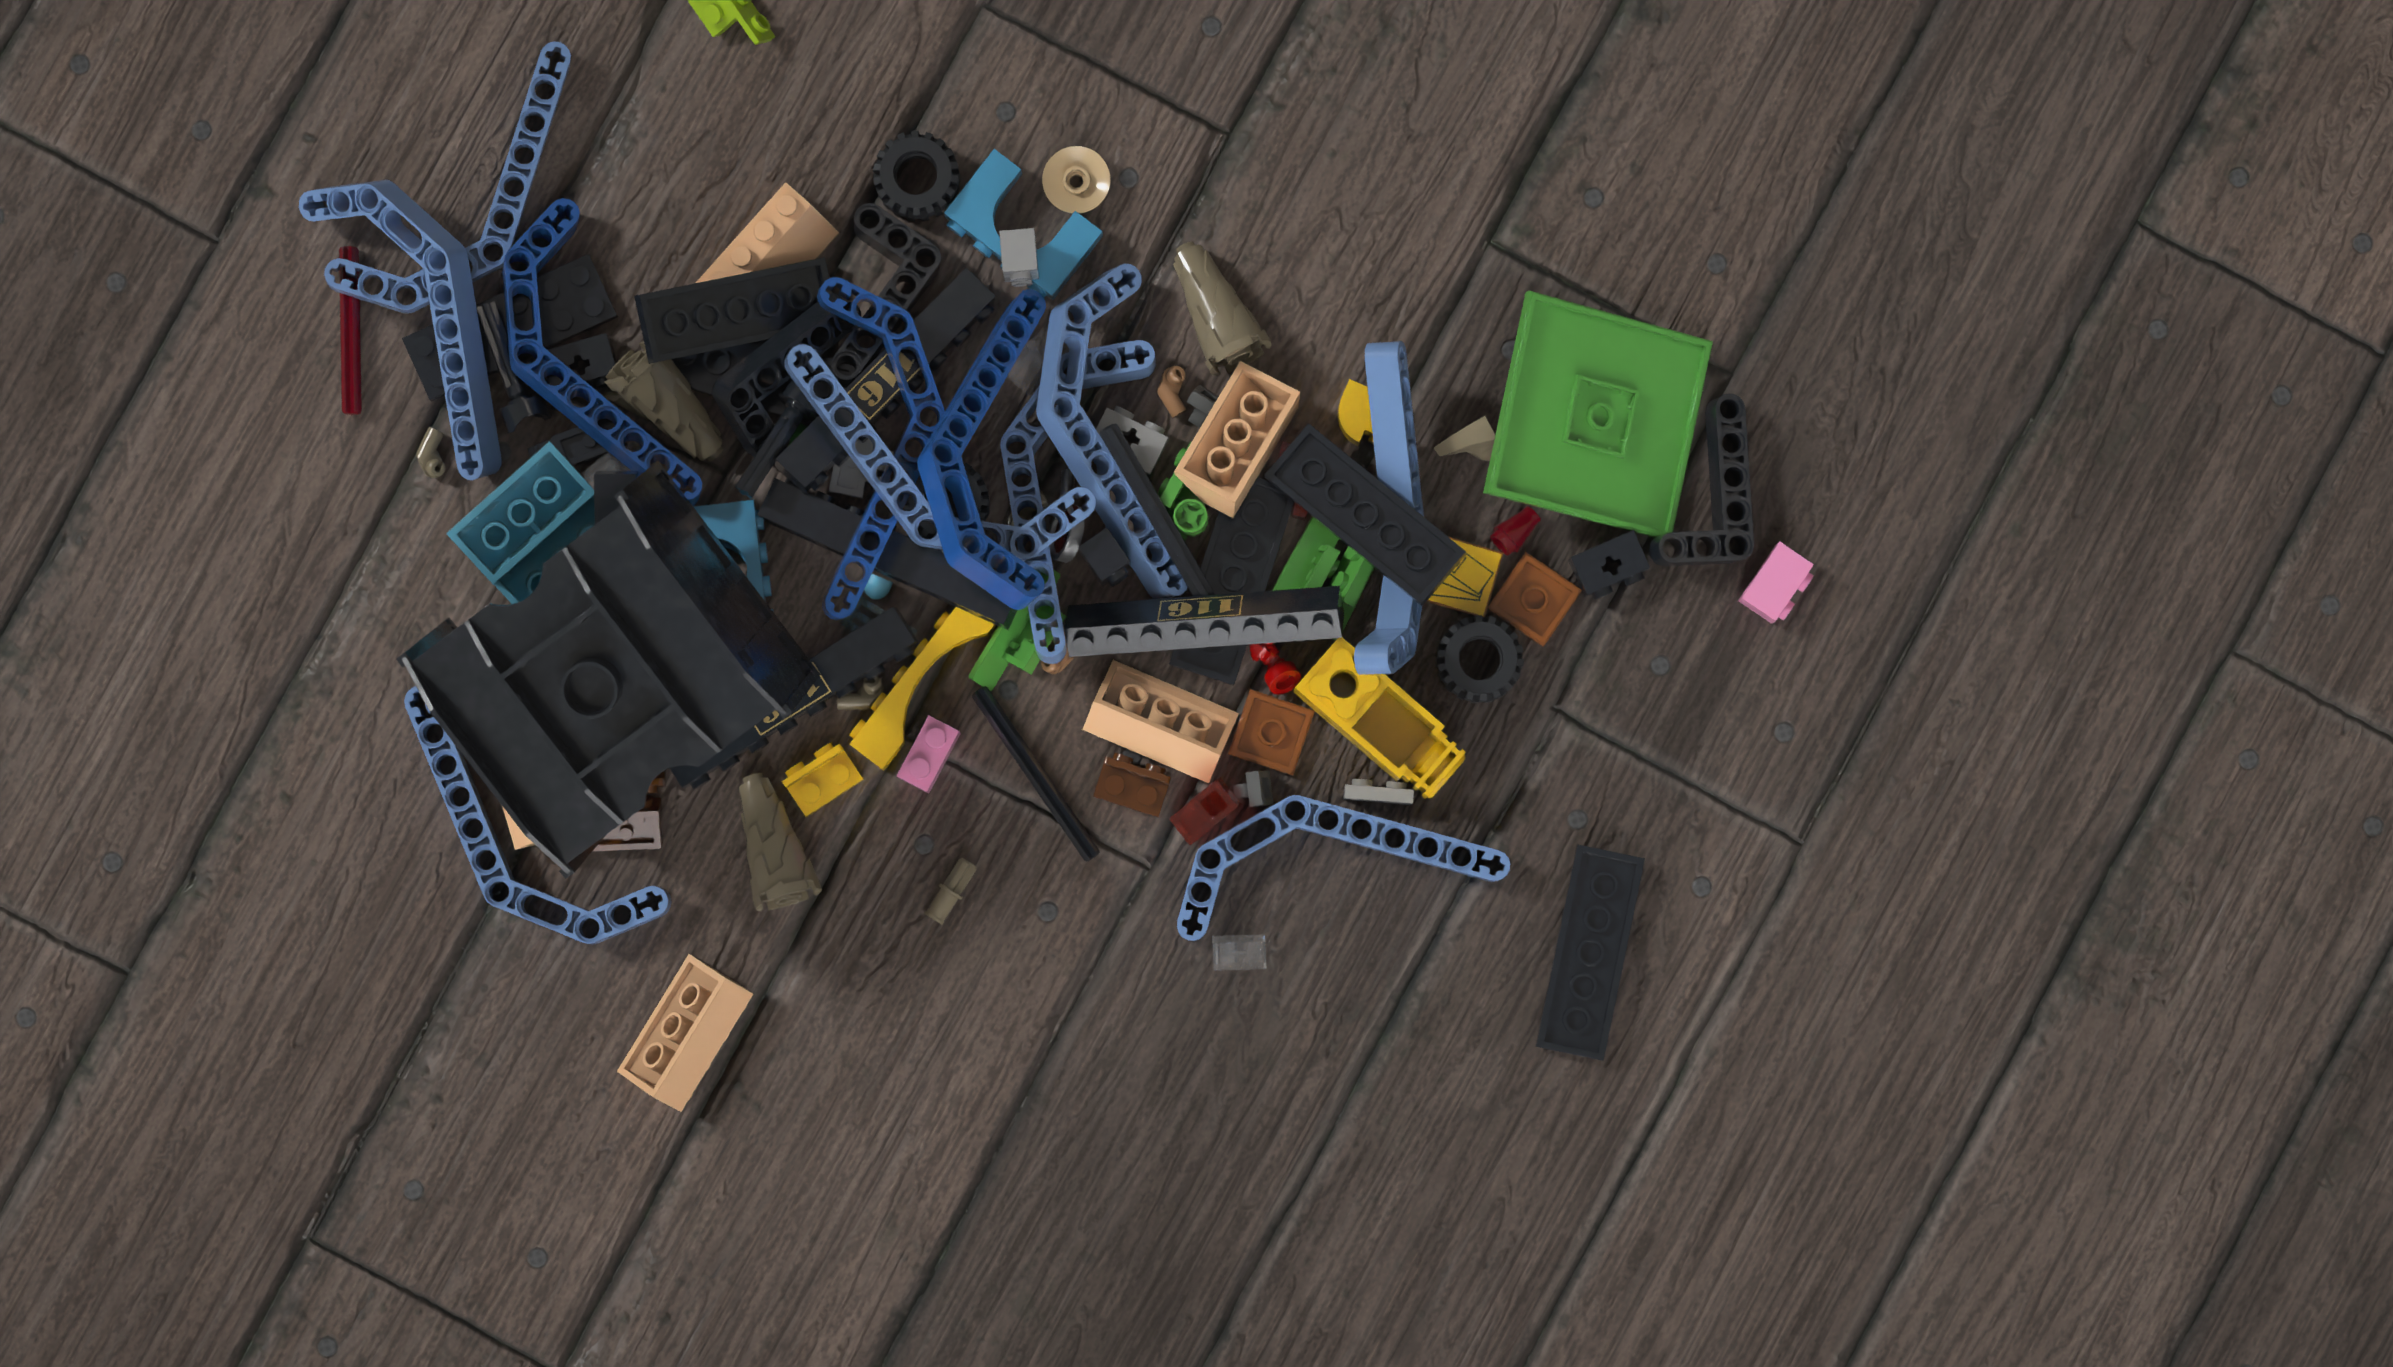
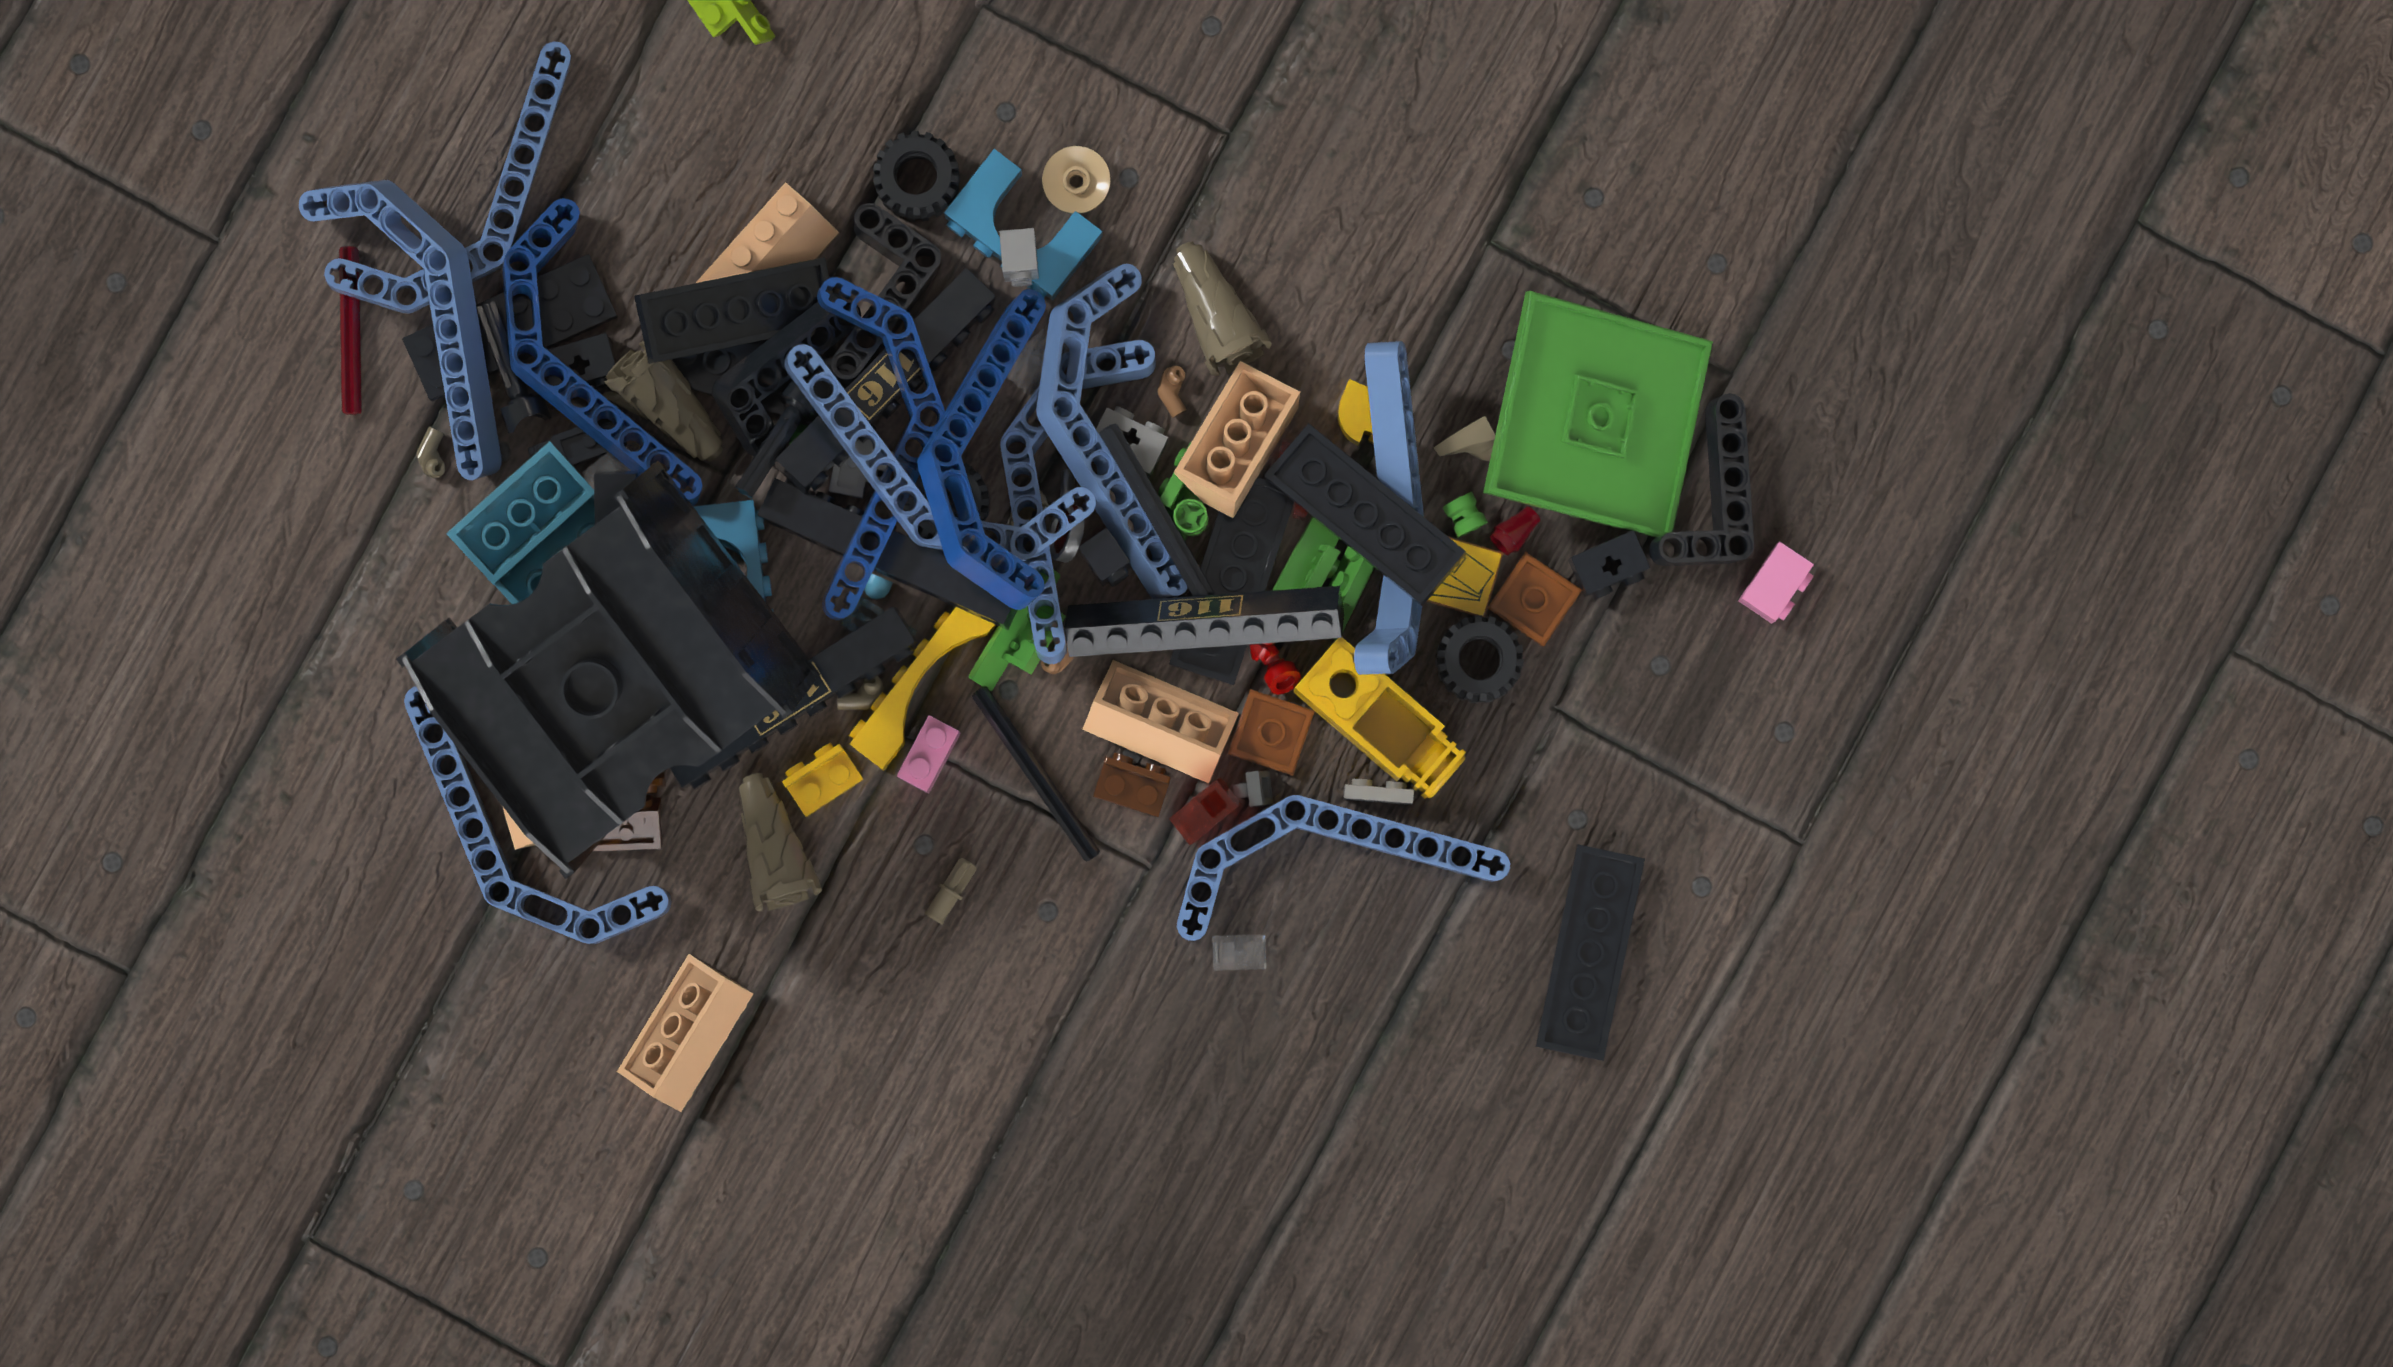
(1203, 401): dark grey tile -> none
(1465, 514): none -> bright green wheel

